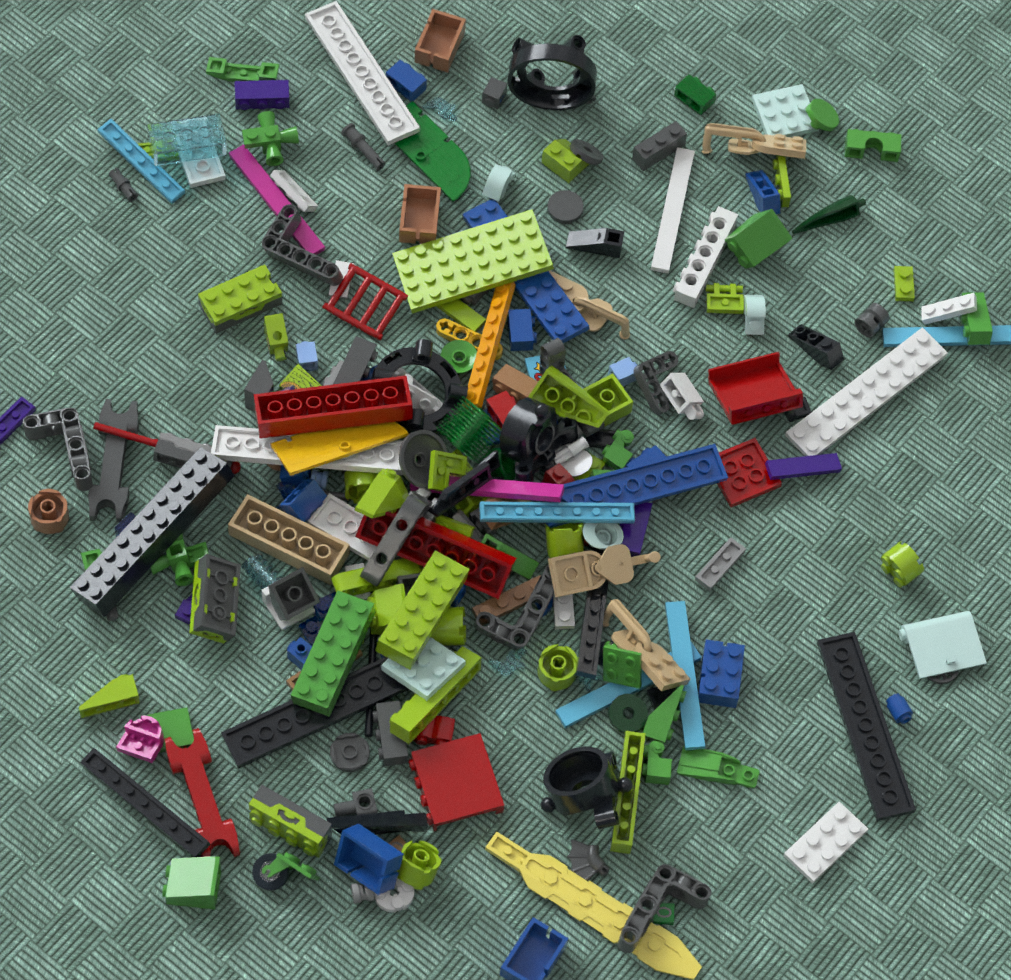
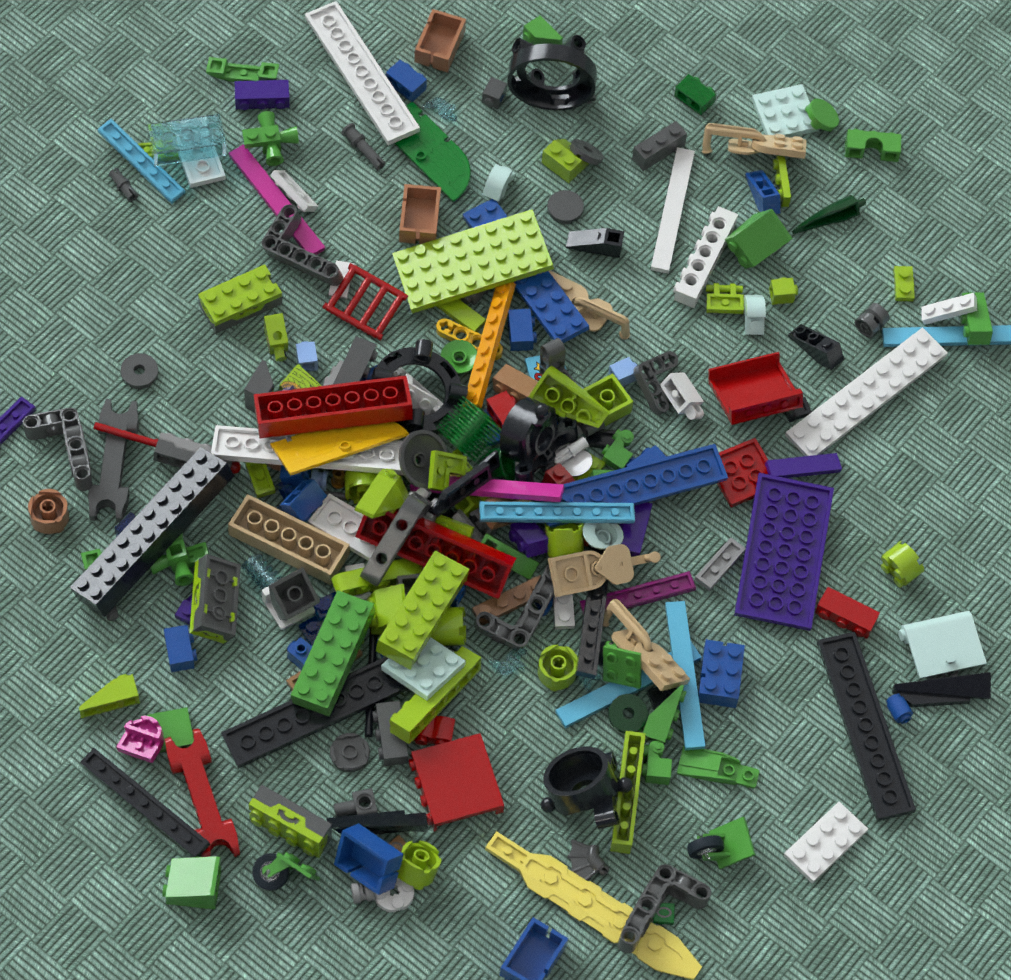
(136, 361): none -> dark grey tile
(179, 648): none -> blue brick
(260, 479): none -> lime plate
(338, 479): none -> pearl gold pin
(528, 538): none -> dark purple brick
(541, 32): none -> bright green slope
(651, 591): none -> magenta tile
(724, 844): none -> bright green plate
(782, 291): none -> lime brick
(784, 552): none -> dark purple plate
(847, 613): none -> red brick
(945, 690): none -> black wedge

